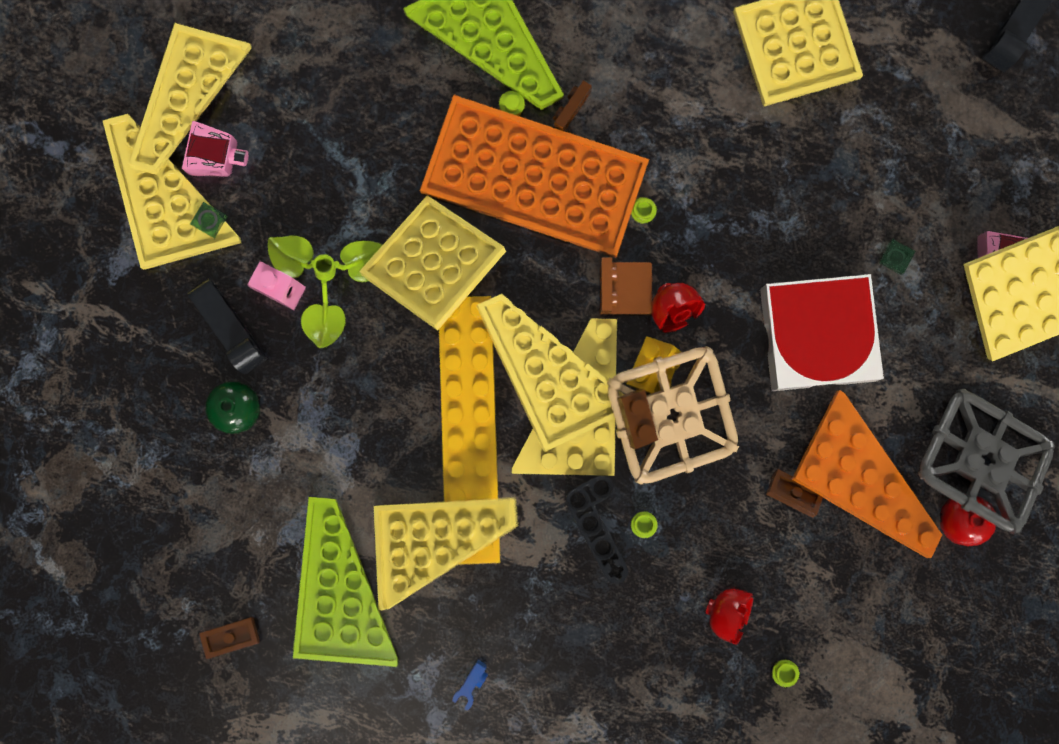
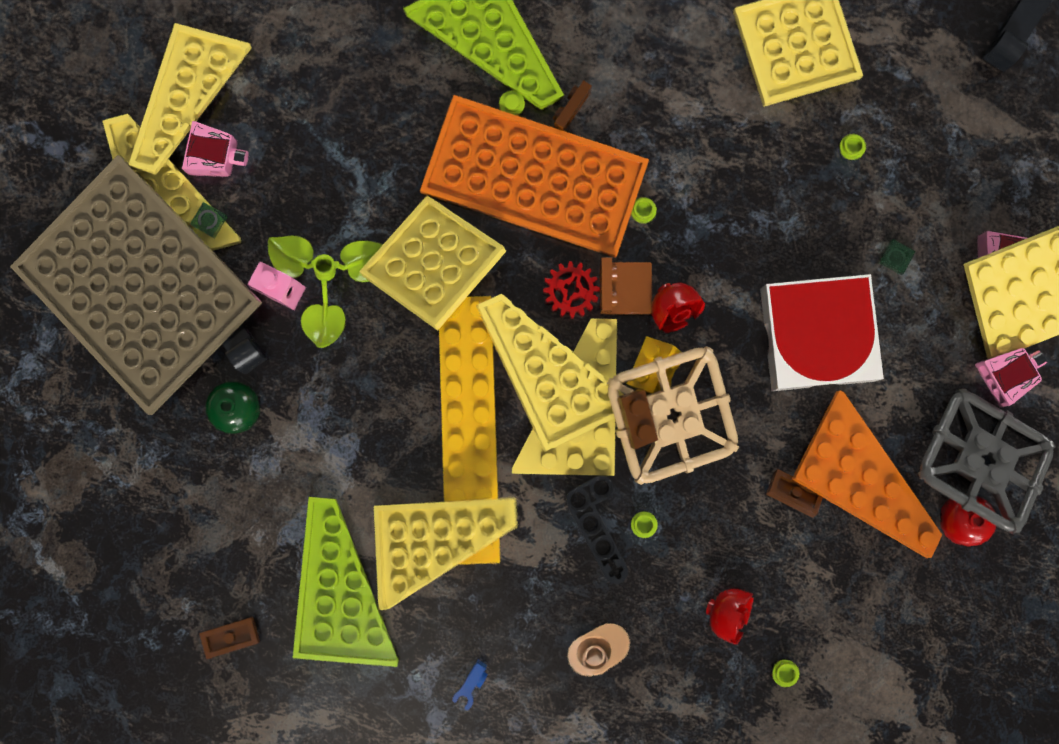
(135, 285): none -> dark tan plate
(560, 285): none -> red gear
(598, 650): none -> light nougat piece
(852, 147): none -> lime plate
(1011, 374): none -> torso

